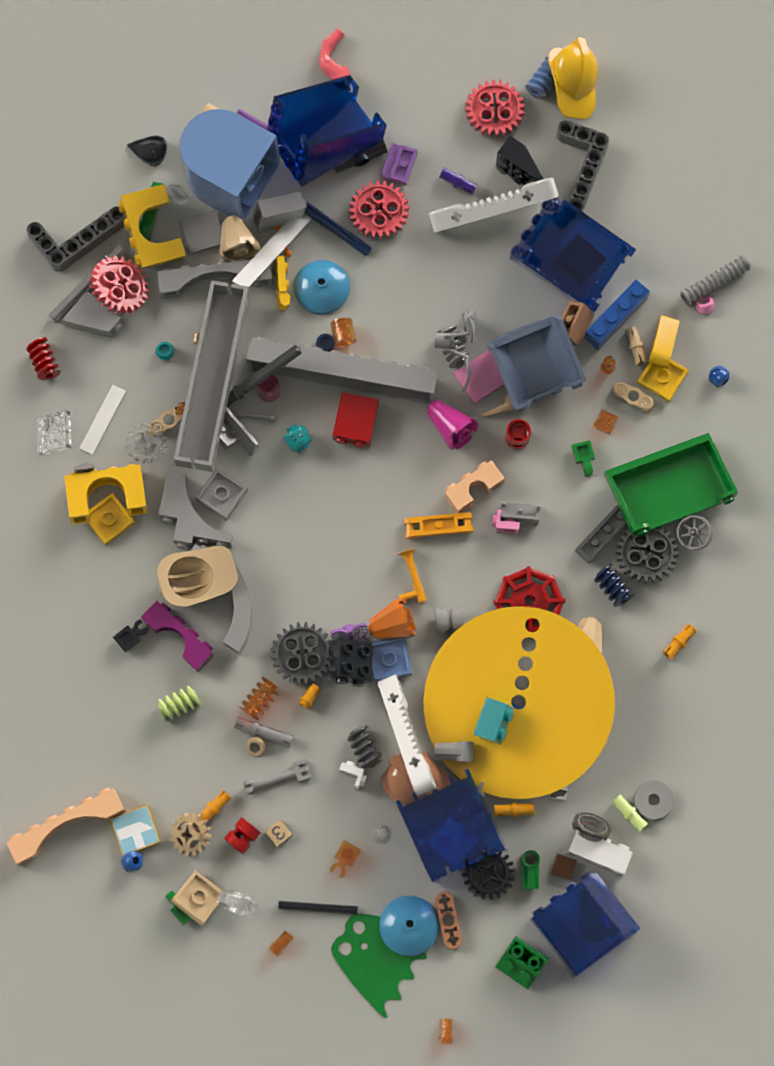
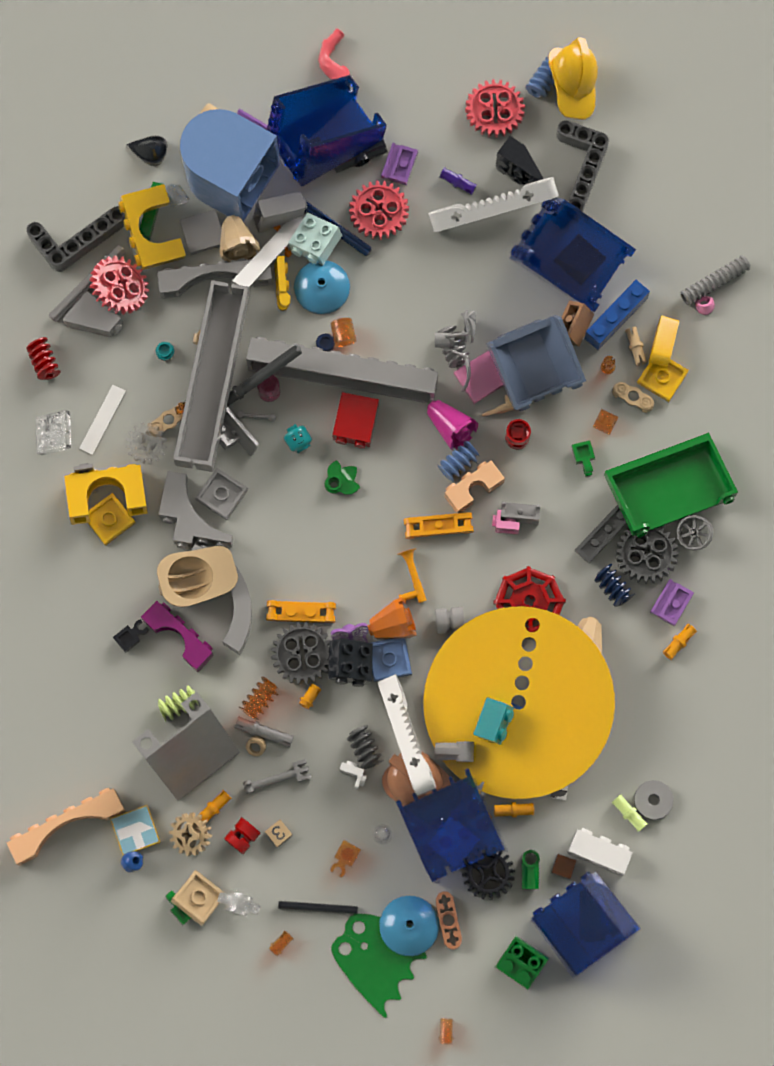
(191, 752): none -> light grey windscreen
(301, 611): none -> light orange plate
(314, 239): none -> light aqua brick
(343, 477): none -> green plate
(458, 460): none -> medium blue piece
(591, 826): clear smoke tile -> none
(672, 602): none -> medium lavender plate
(719, 376): blue piece -> none

